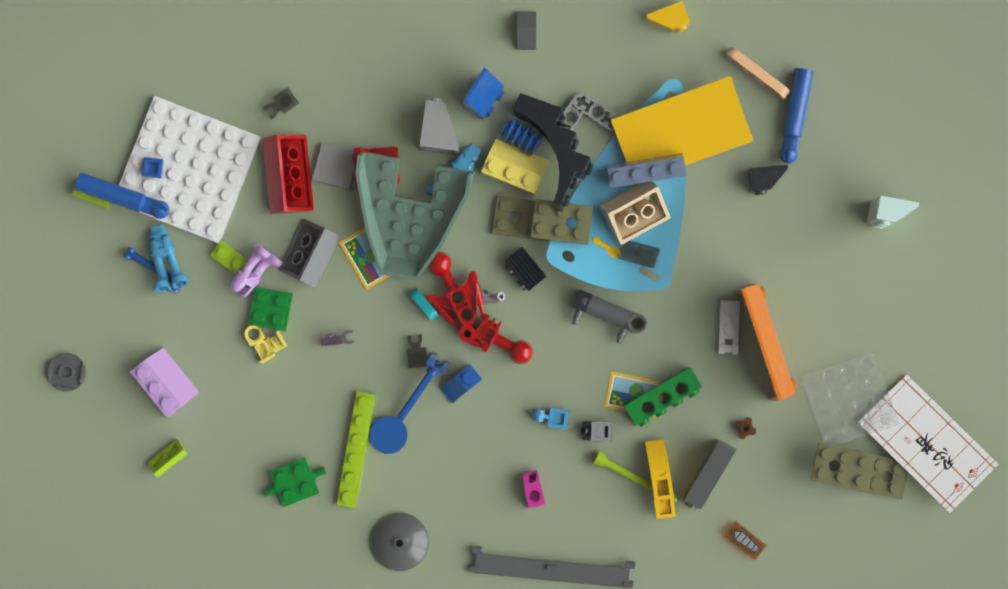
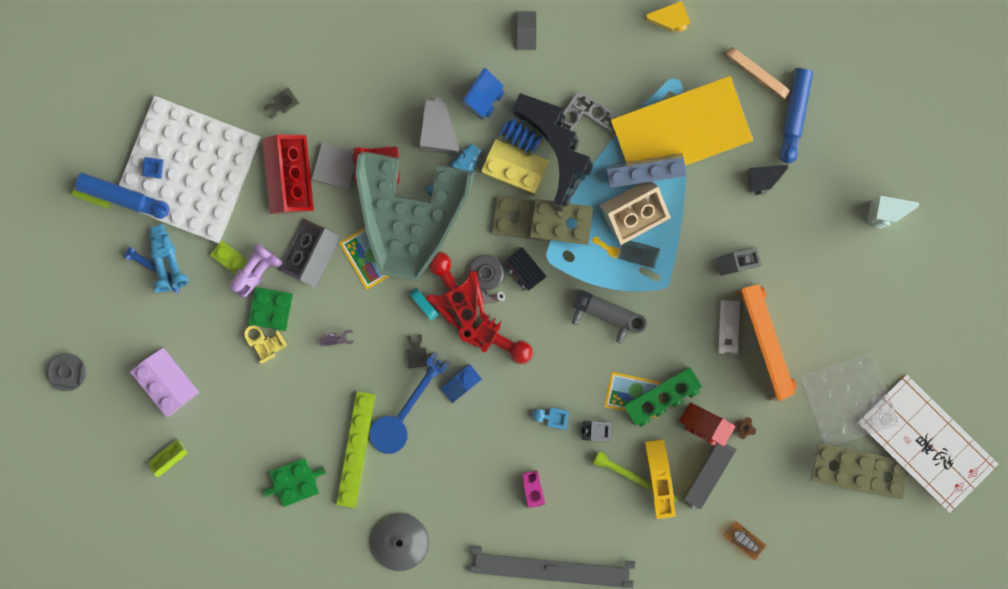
(489, 271): none -> dark grey wheel
(706, 424): none -> red brick
(738, 261): none -> dark grey slope

